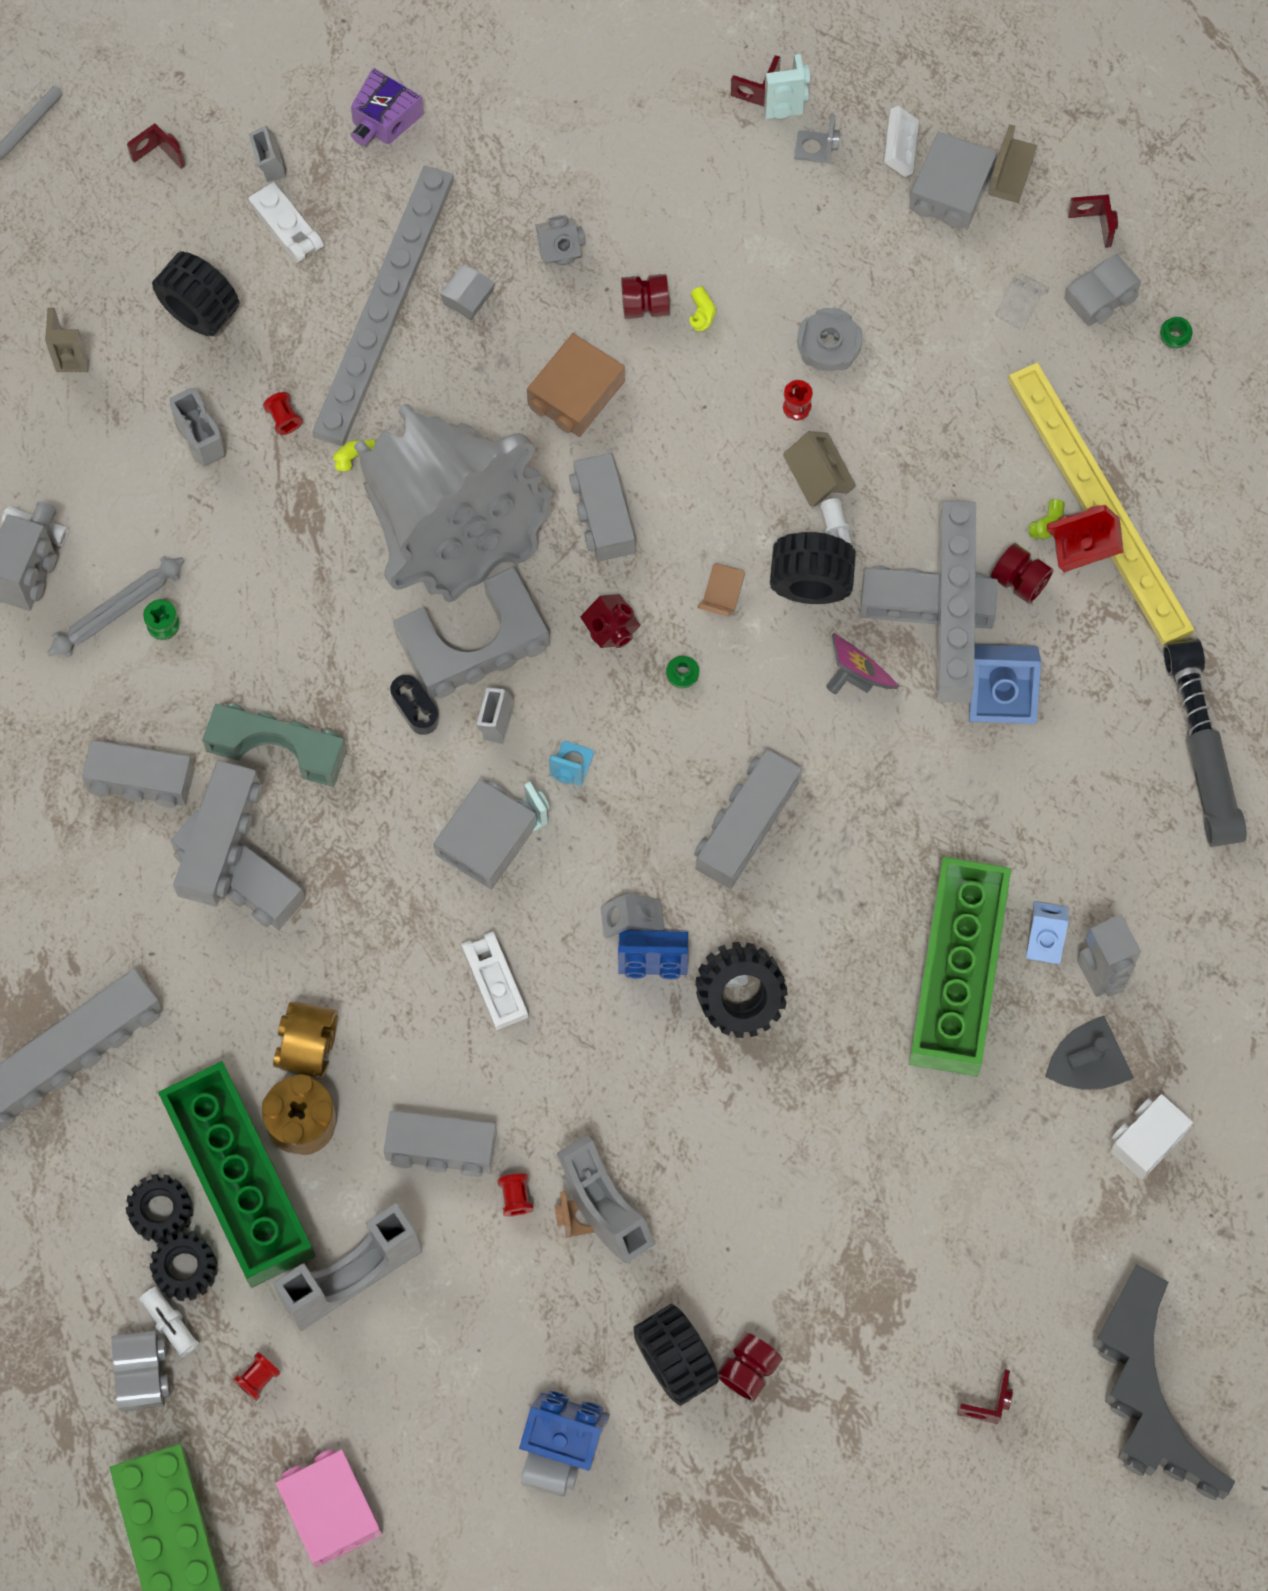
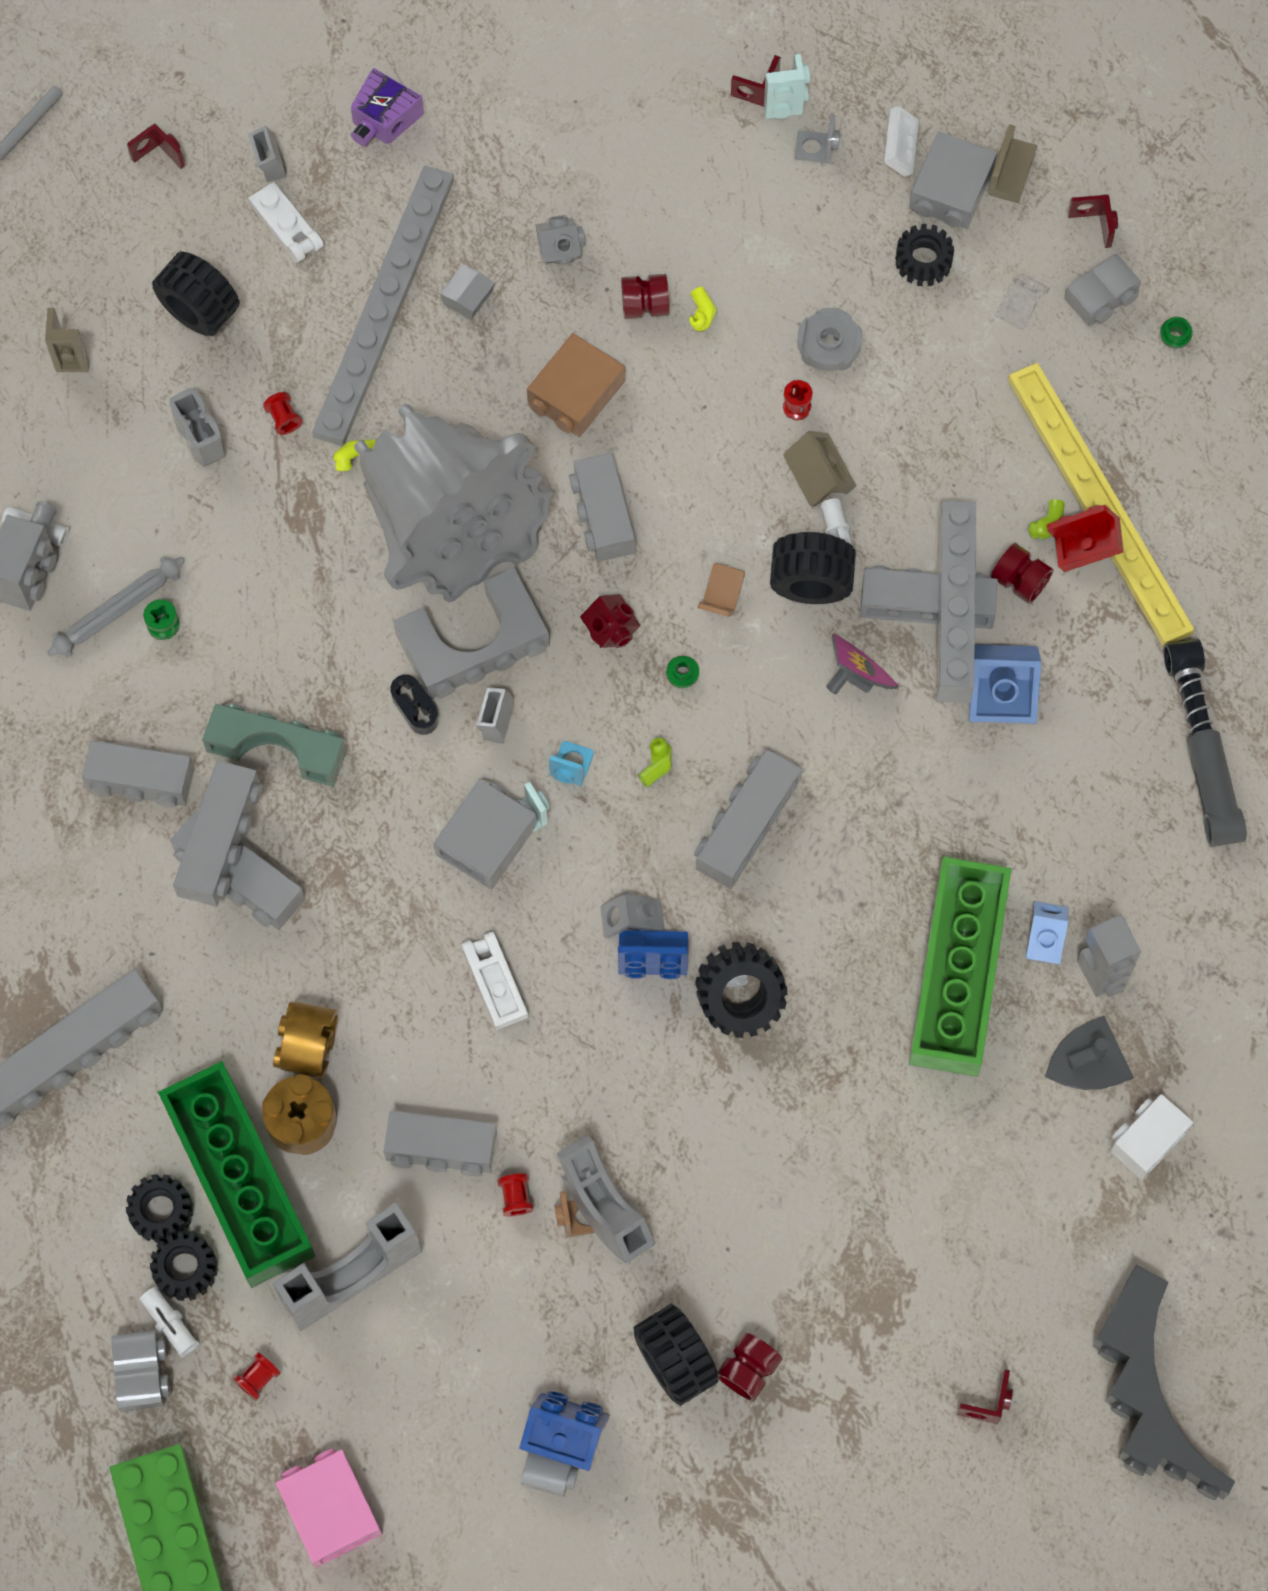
(660, 762): none -> lime arm
(924, 239): none -> black tyre

